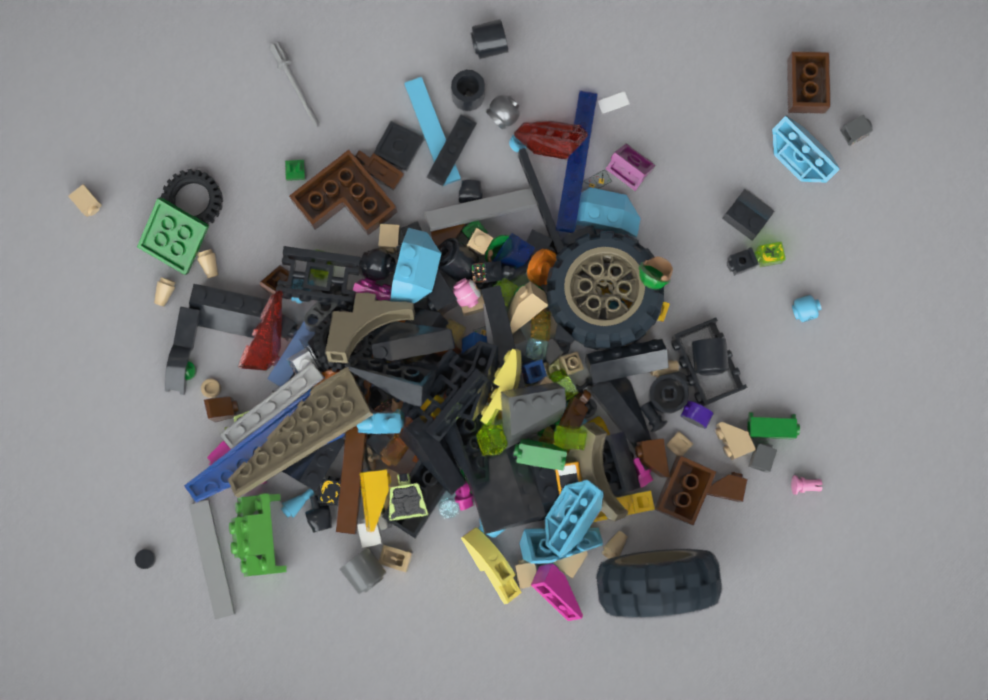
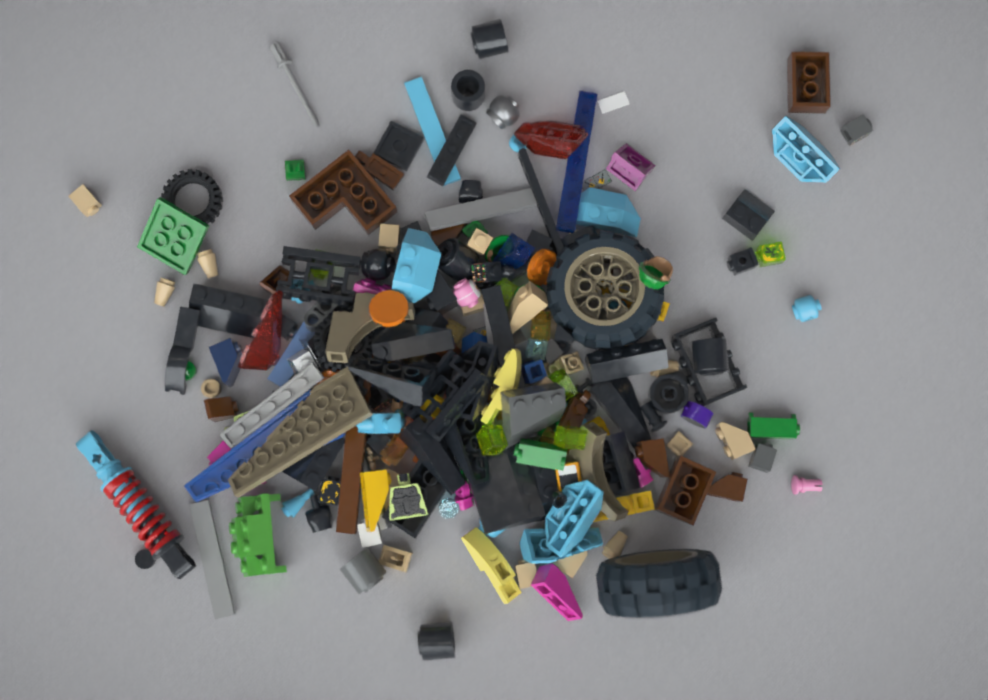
(135, 506): none -> piece
(226, 358): none -> dark blue slope
(388, 308): none -> orange tile
(436, 641): none -> black piece
(557, 501): none -> black hinge

